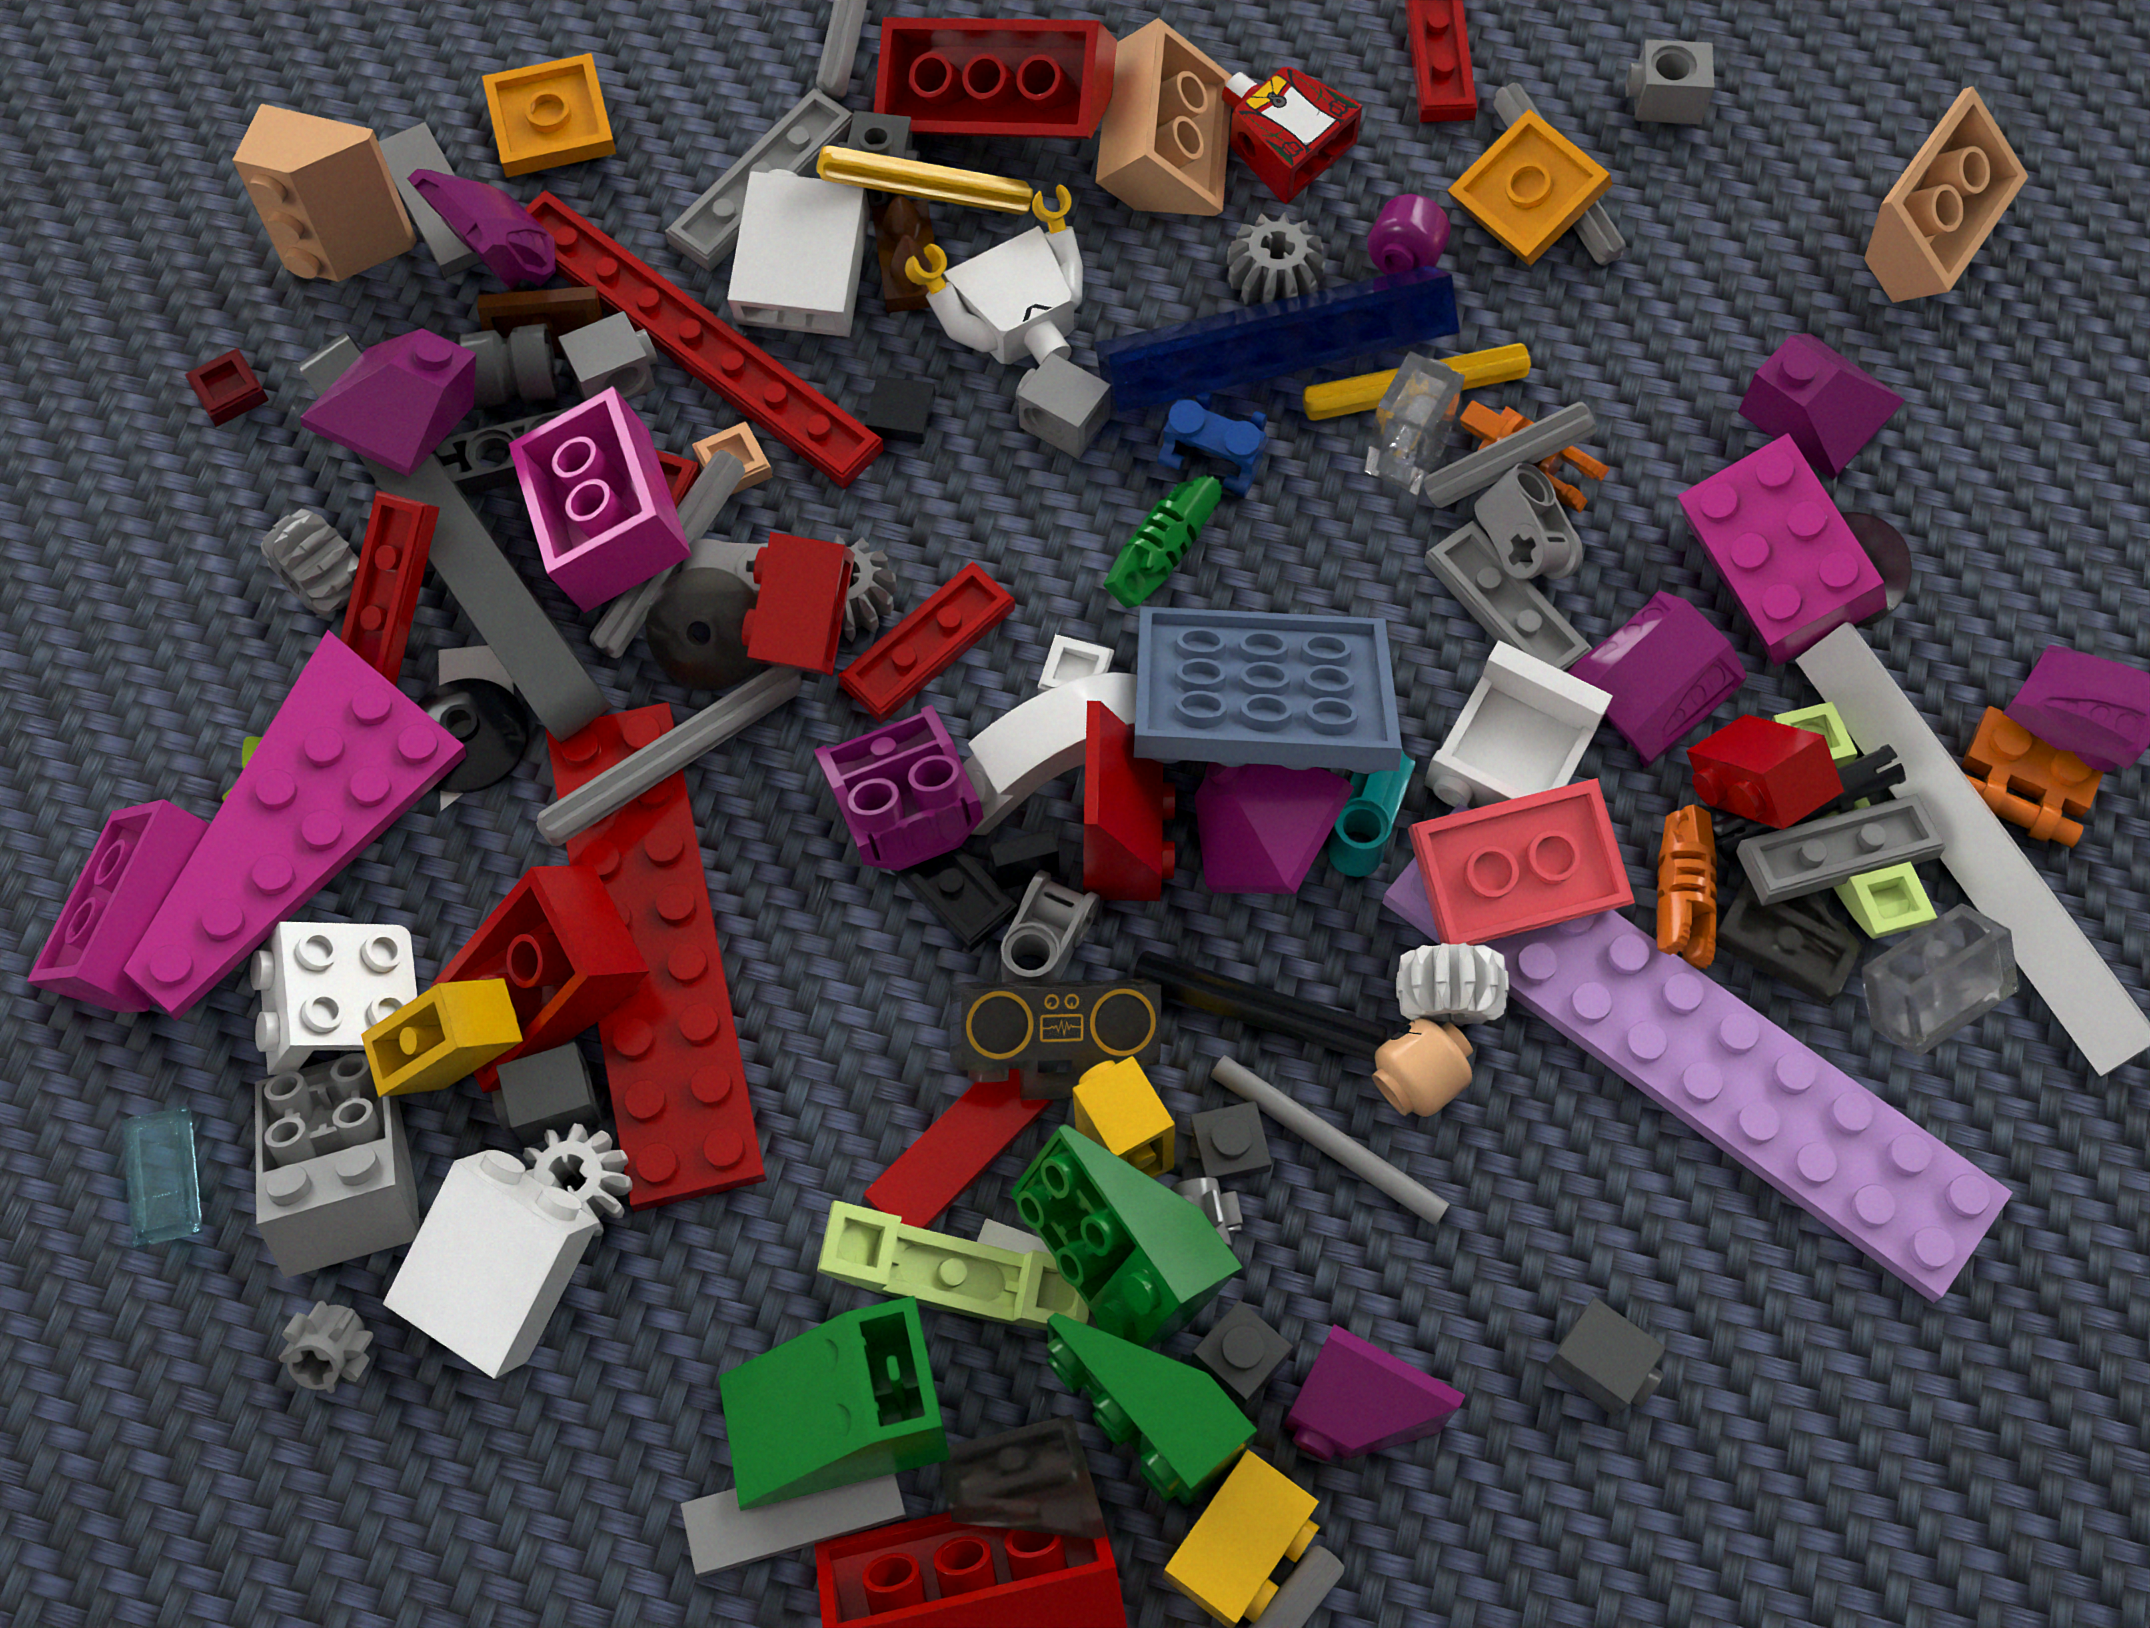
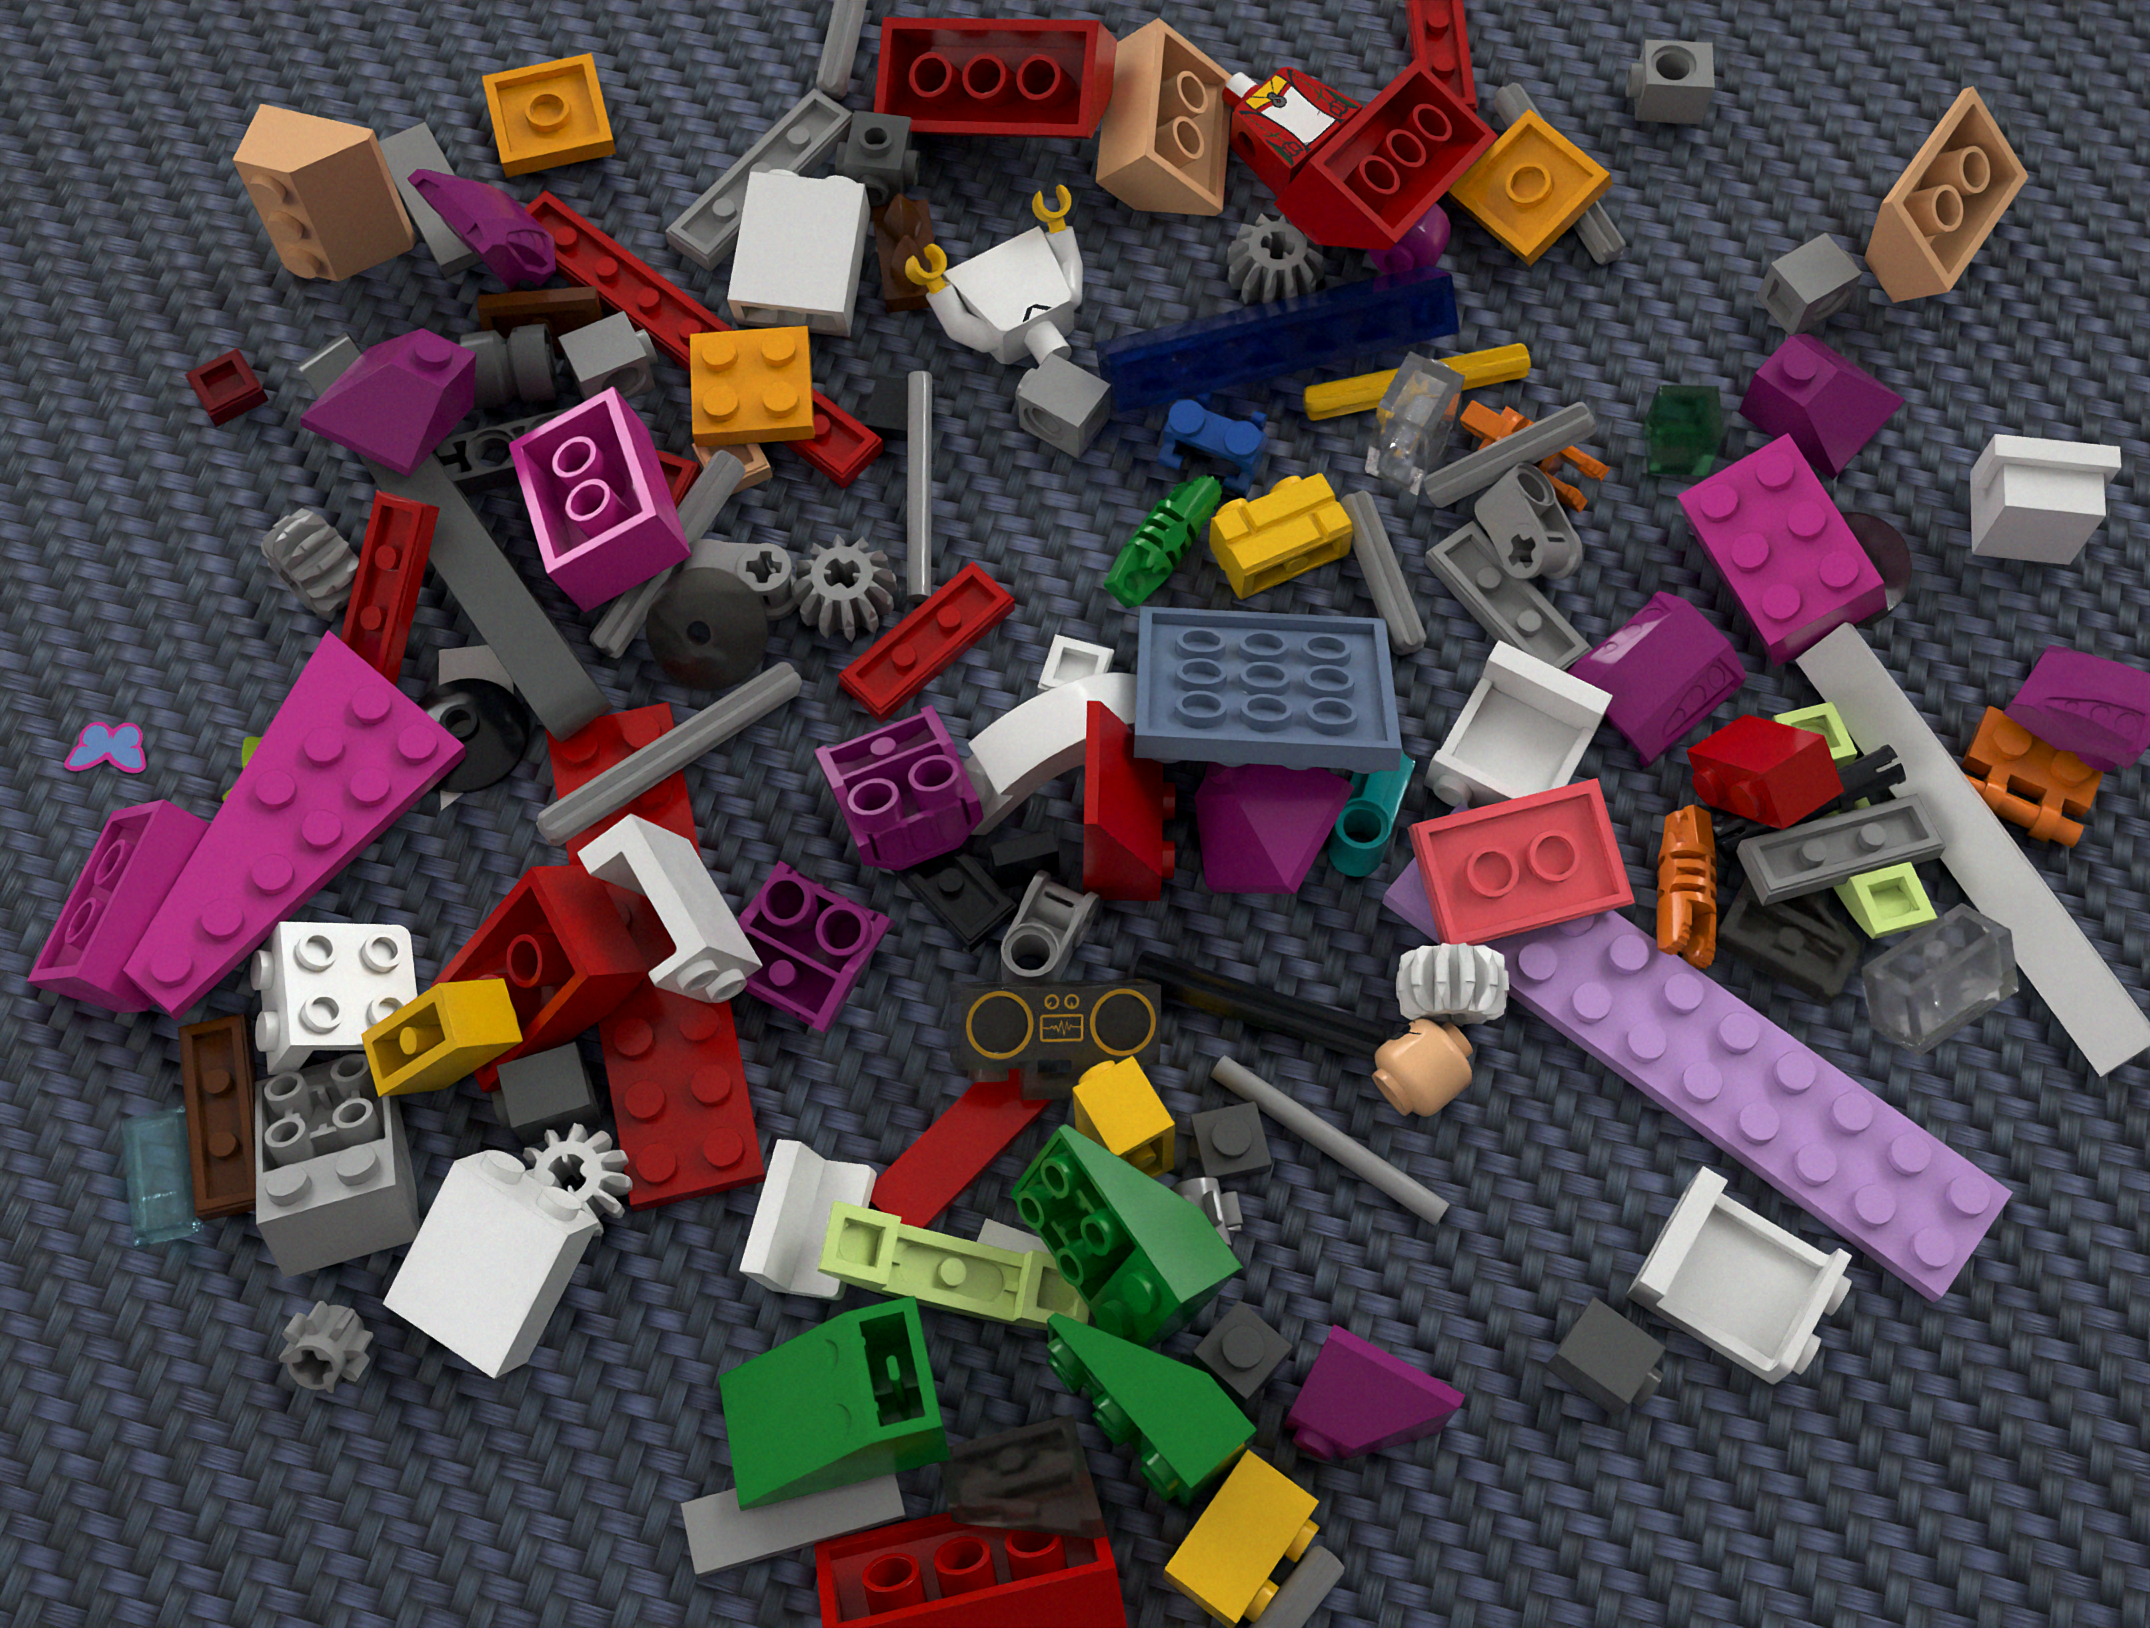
(102, 743): none -> medium blue sticker
(220, 1114): none -> reddish brown tile
(711, 947): none -> white panel
(751, 386): none -> light orange plate
(794, 937): none -> magenta slope
(794, 1218): none -> white panel
(798, 603): red brick -> none
(919, 486): none -> light grey bar
(923, 180): yellow axle -> none
(1279, 534): none -> yellow brick
(1383, 574): none -> light grey axle
(1386, 165): none -> red slope
(1683, 430): none -> clear green panel
(1740, 1281): none -> white panel
(1809, 284): none -> light grey brick
(2039, 497): none -> white plate

